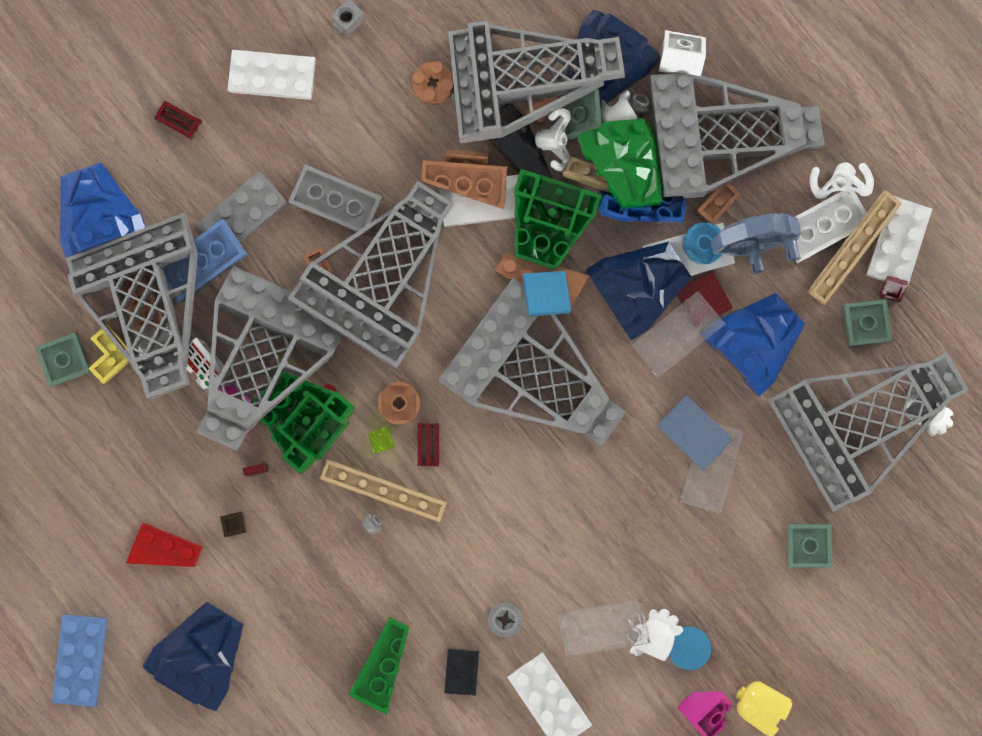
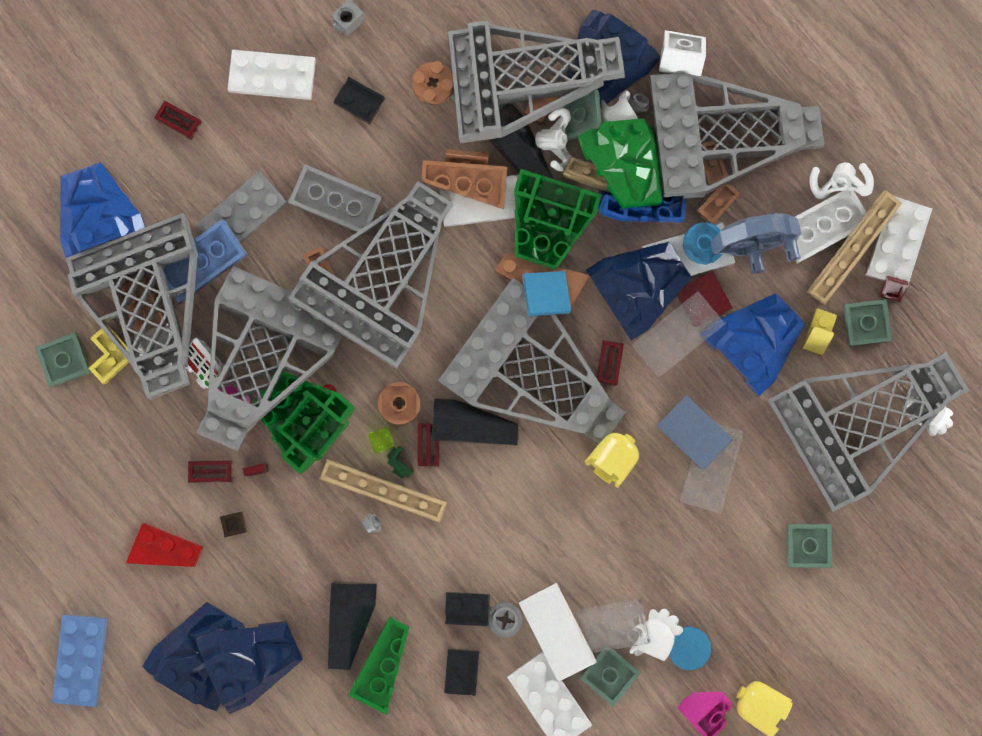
(228, 471): none -> dark red tile
(247, 661): none -> dark blue wedge
(349, 616): none -> black wedge
(359, 100): none -> black plate
(399, 468): none -> dark green bracket
(467, 424): none -> black wedge
(467, 608): none -> black plate
(557, 632): none -> white tile
(601, 361): none -> dark red tile
(610, 676): none -> sand green plate
(614, 458): none -> light yellow cylinder
(714, 169): none -> nougat plate
(819, 332): none -> light yellow slope

